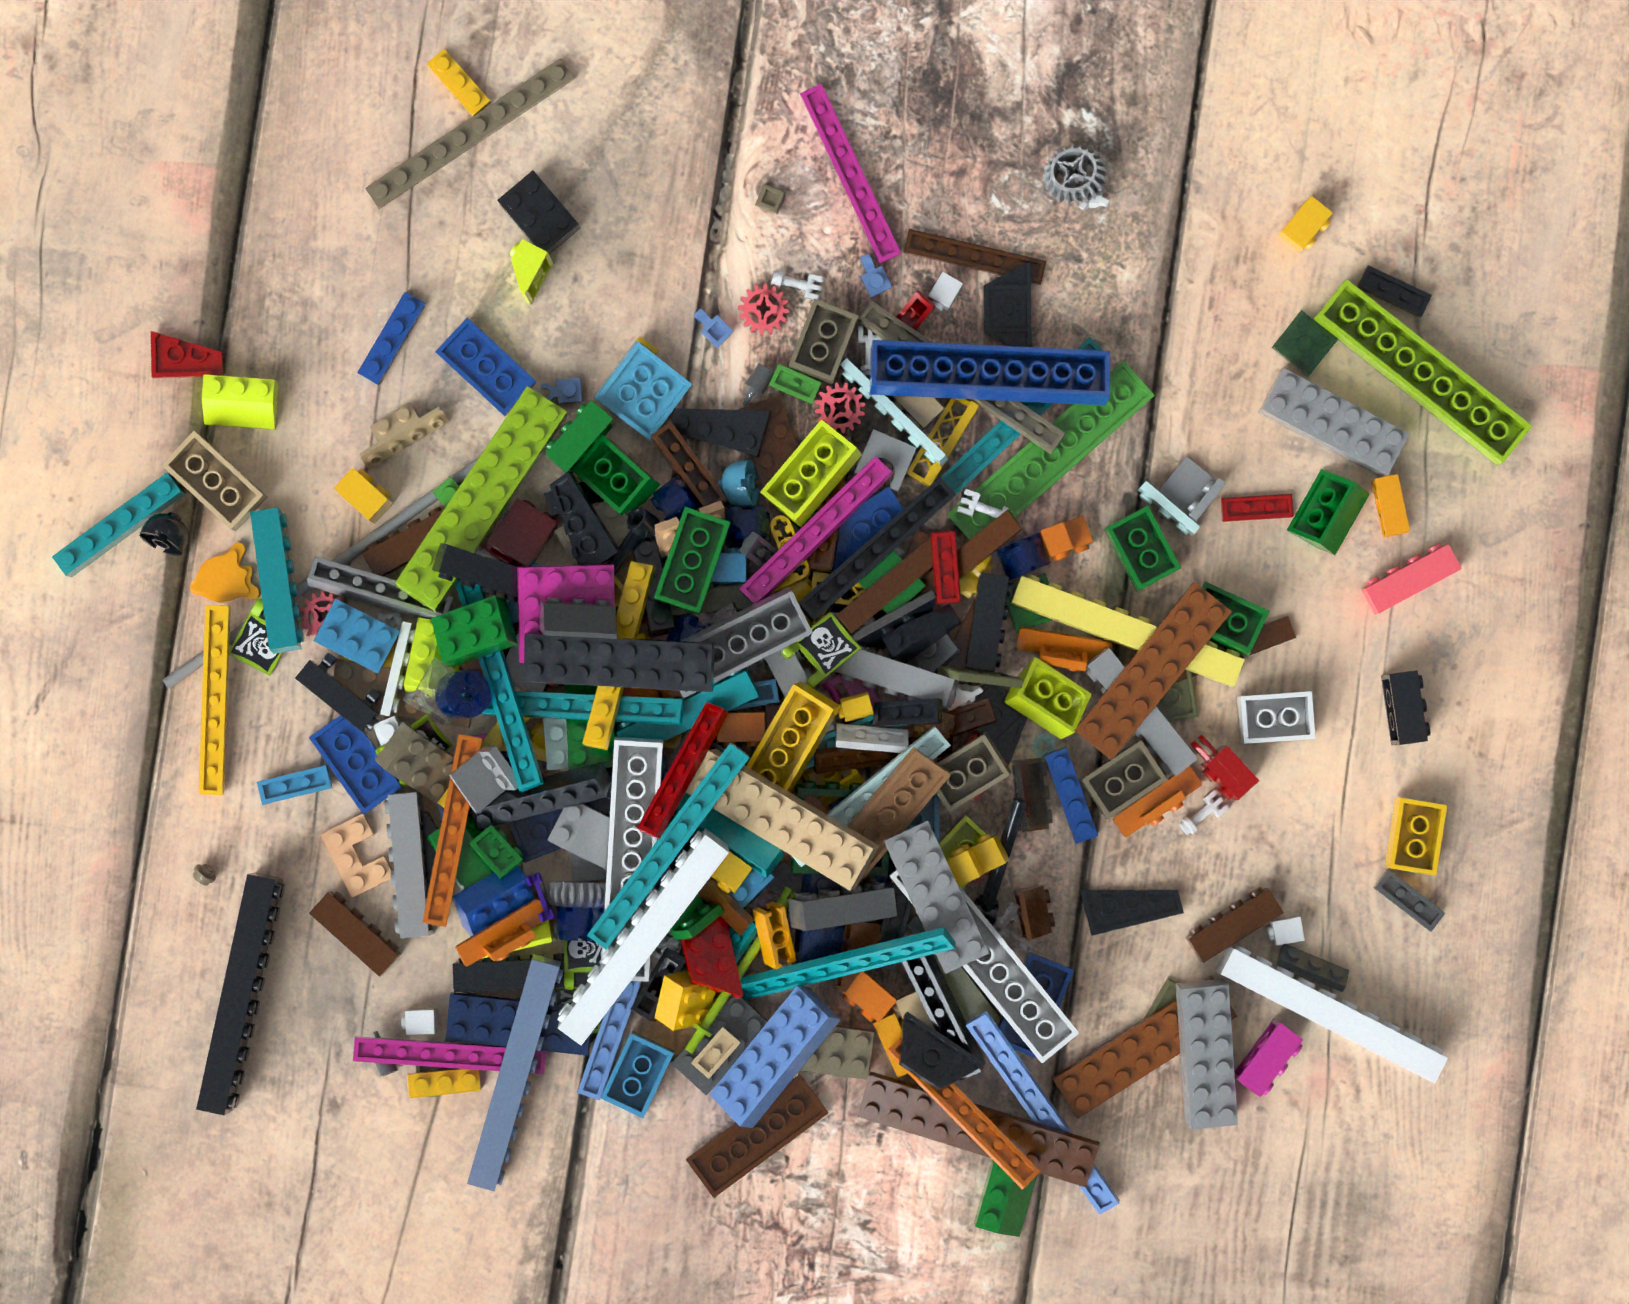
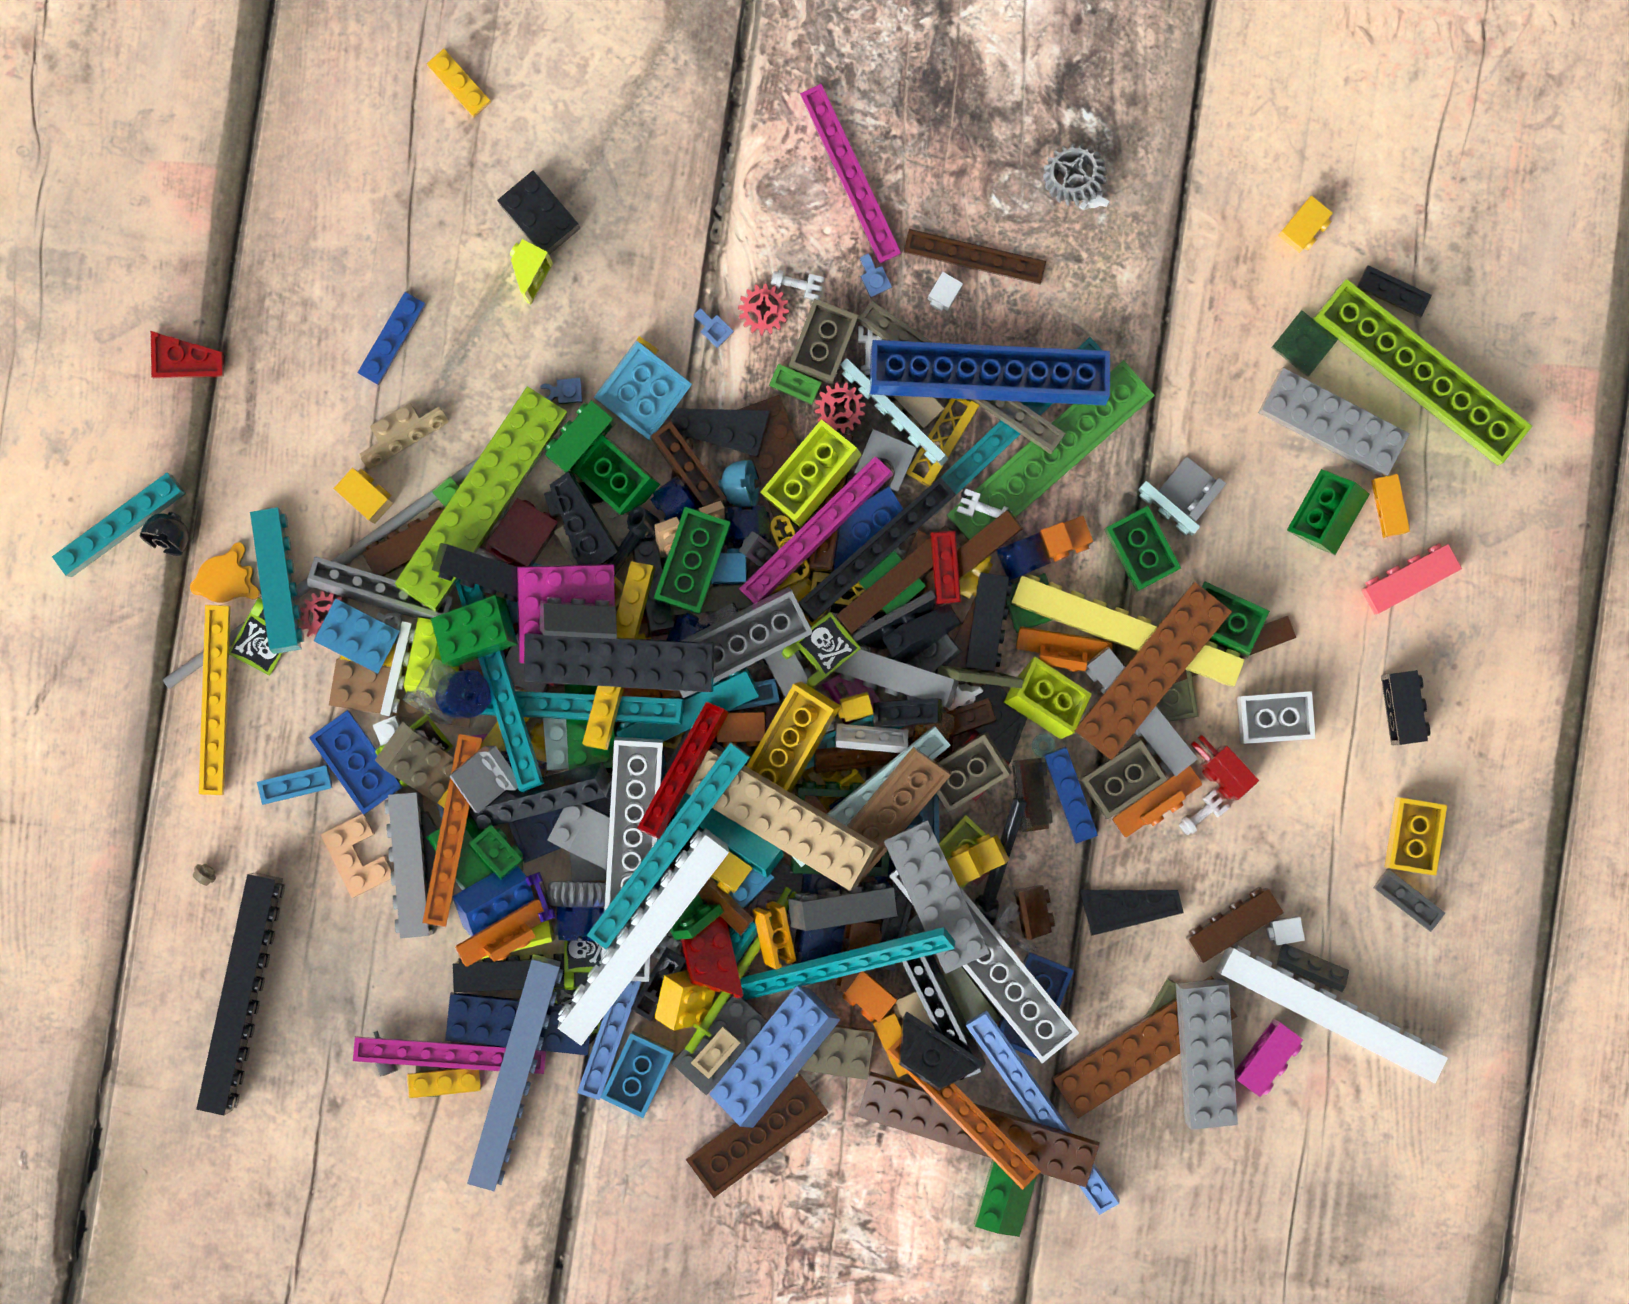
(214, 481): tan brick -> none
(240, 401): neon yellow slope -> none
(338, 696): black brick -> none
(355, 933): reddish brown brick -> none
(419, 1021): white brick -> none
(470, 133): dark tan plate -> none
(485, 366): blue plate -> none
(756, 384): dark grey piece -> none
(770, 198): dark tan tile -> none
(916, 310): red slope -> none
(1009, 307): black wing -> none
(1257, 507): red tile -> none

